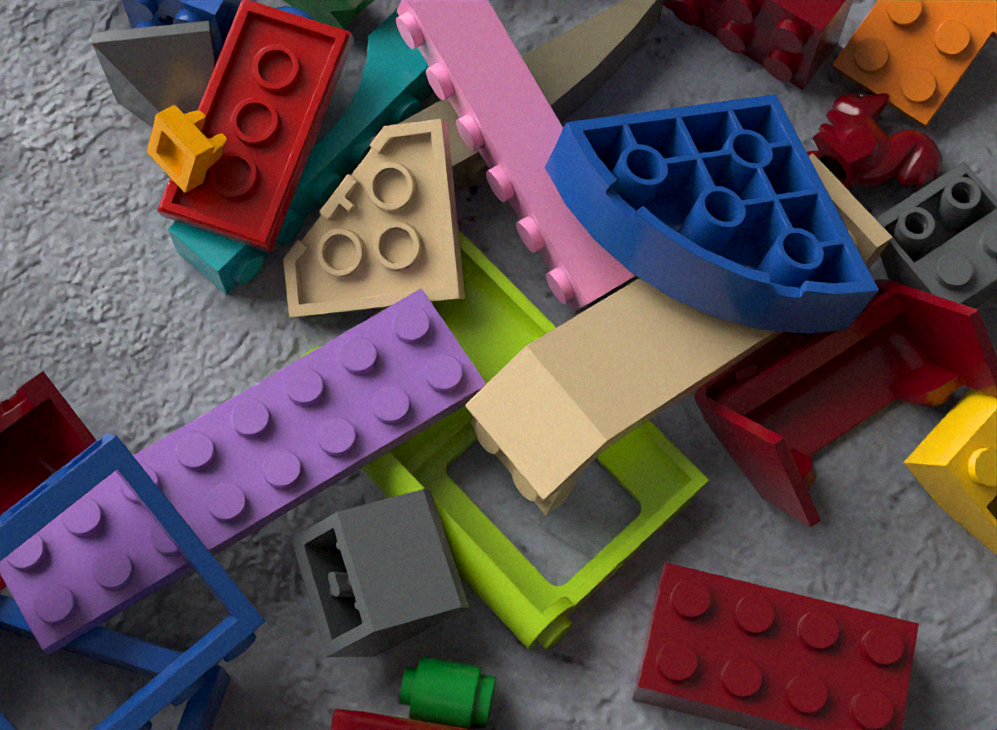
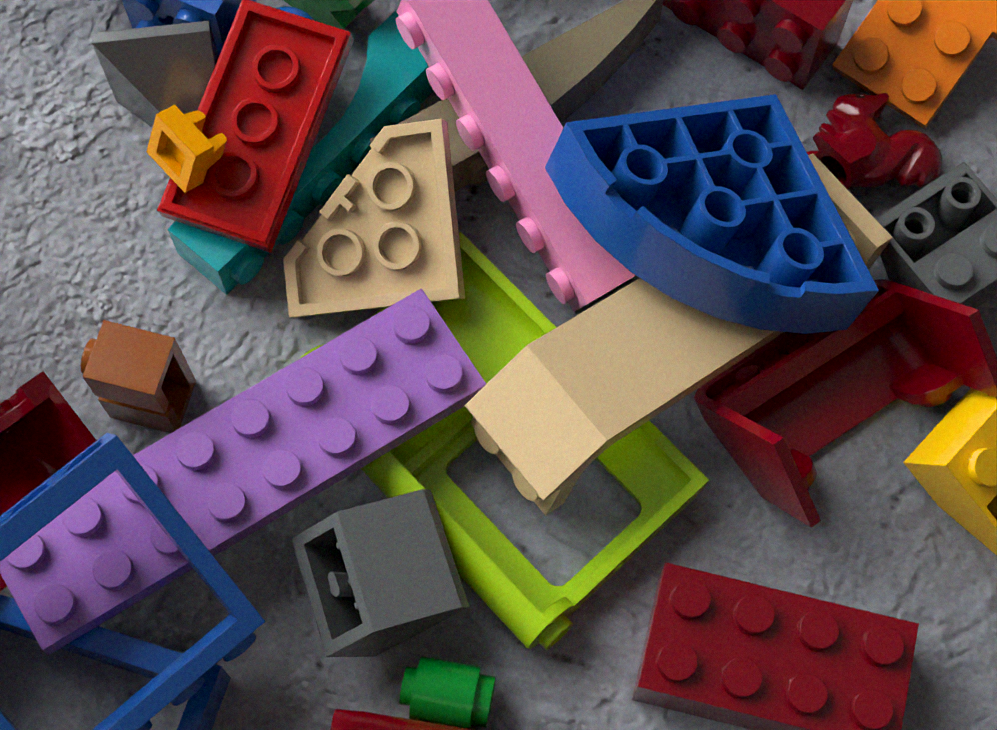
(138, 376): none -> dark orange piece

